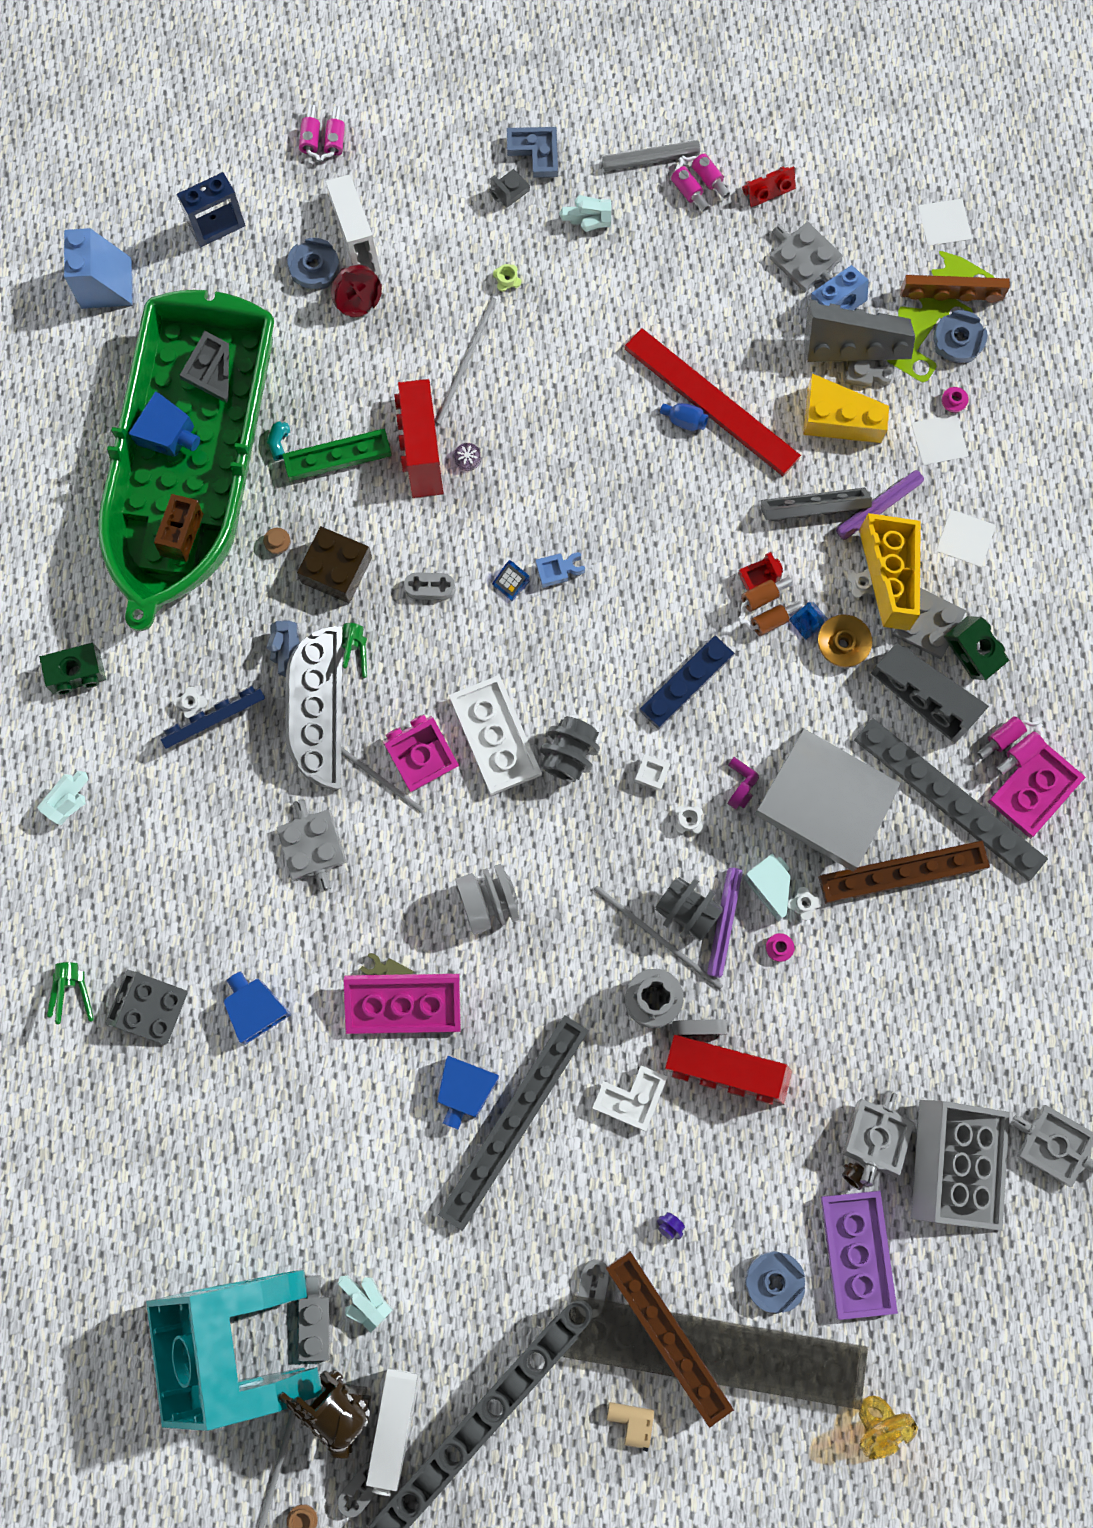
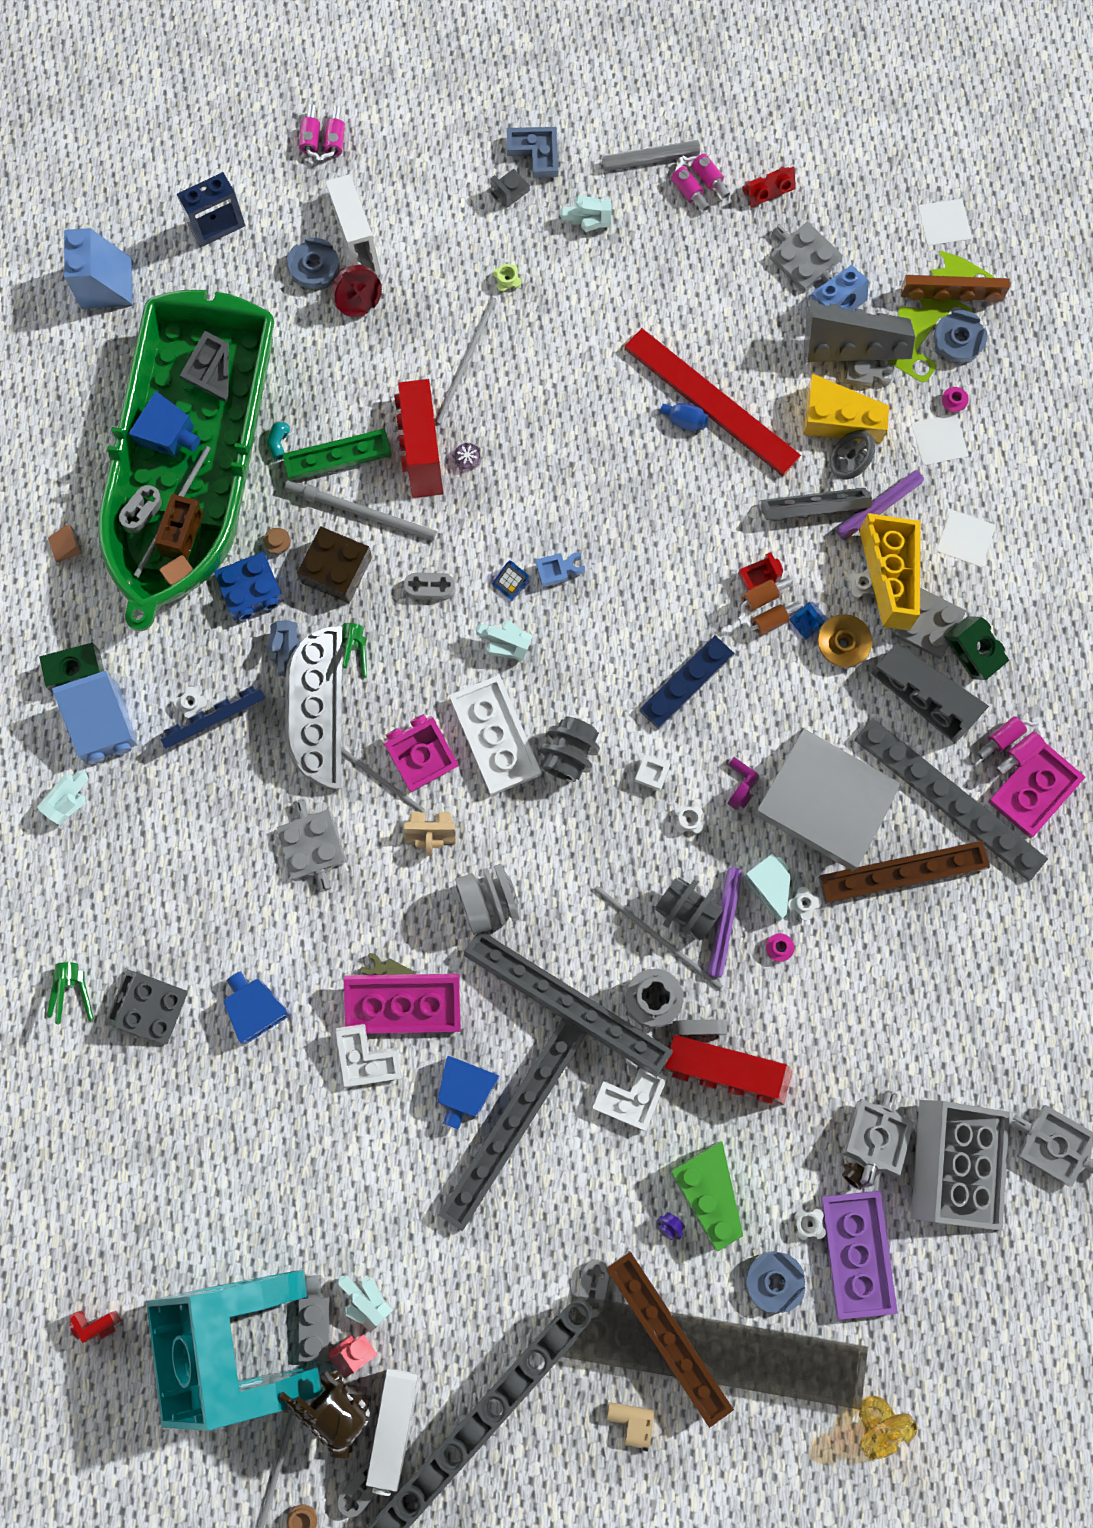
(64, 543): none -> nougat slope
(96, 717): none -> medium blue slope
(101, 1328): none -> red bracket
(145, 512): none -> light grey beam
(176, 570): none -> nougat slope
(182, 493): none -> light grey axle
(249, 586): none -> blue plate
(312, 494): none -> light grey bar
(351, 1355): none -> coral brick
(359, 1064): none -> white plate
(430, 834): none -> tan hips
(507, 642): none -> light aqua rock
(568, 1003): none -> dark grey plate
(710, 1194): none -> bright green wedge
(804, 1218): none -> white plate
(856, 456): none -> dark grey piece

